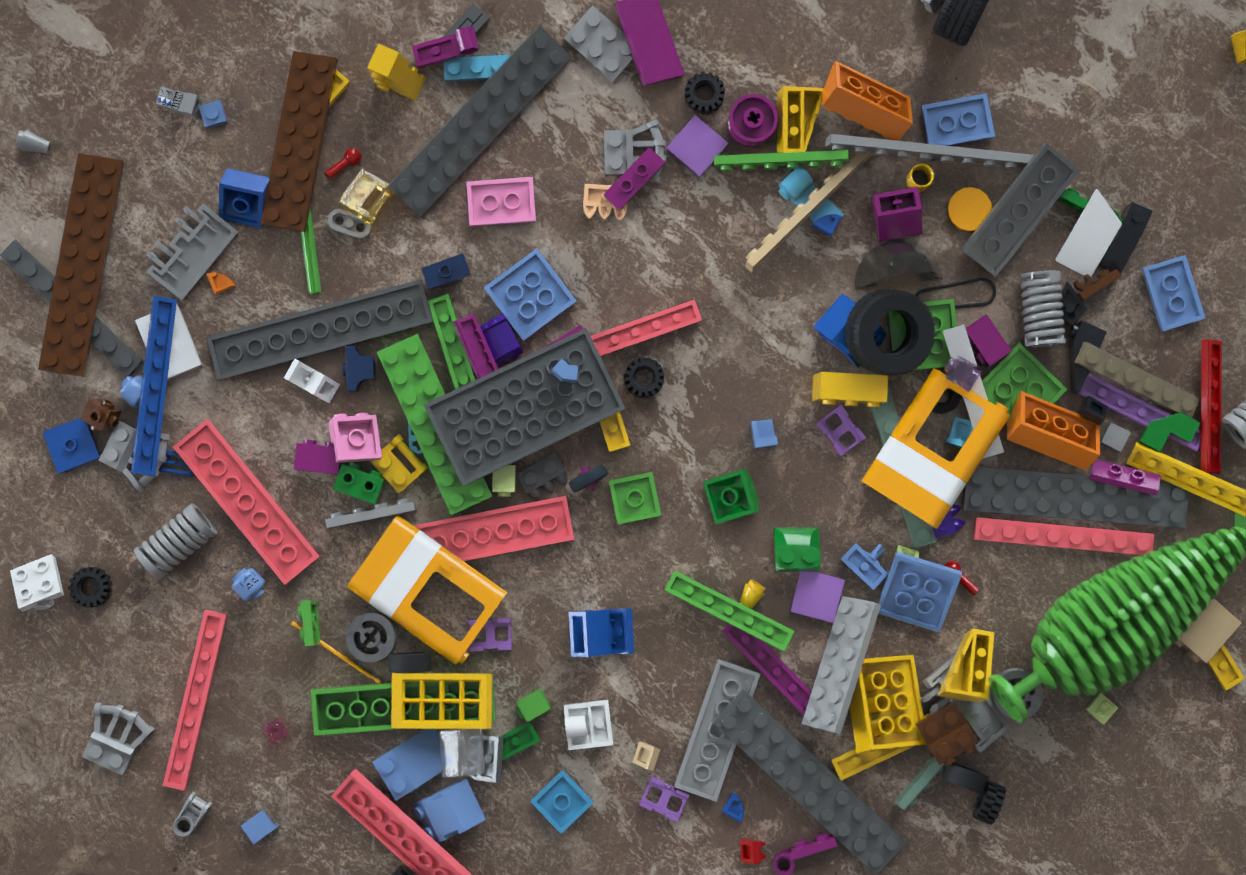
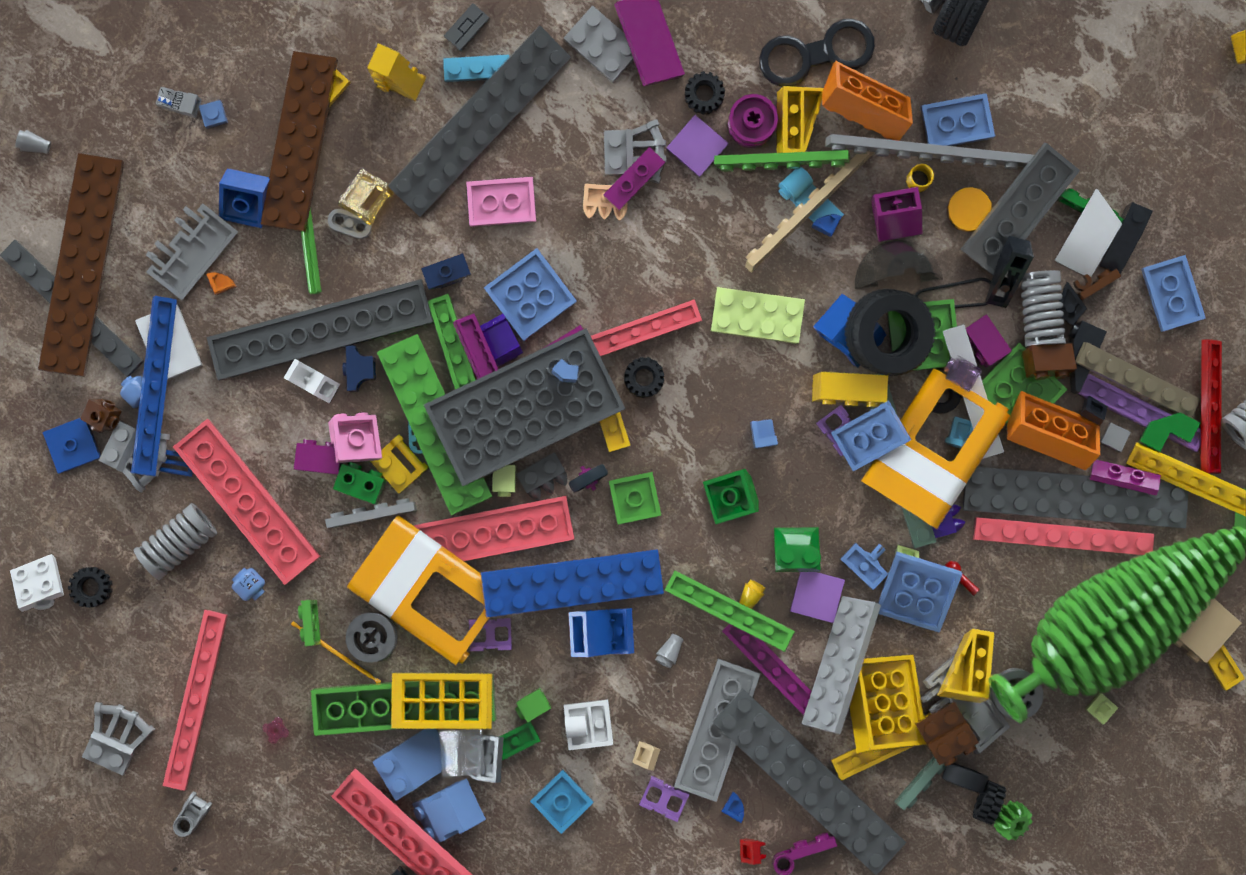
(258, 826): medium blue panel -> none
(351, 157): red bar -> none
(409, 662): black tyre -> none
(446, 48): magenta plate -> none
(571, 583): none -> blue plate
(669, 652): none -> light grey cone
(757, 315): none -> yellowish green plate
(816, 52): none -> black bar
(871, 436): none -> medium blue plate
(1009, 271): none -> black slope
(1013, 820): none -> bright green gear
(1049, 361): none -> reddish brown brick

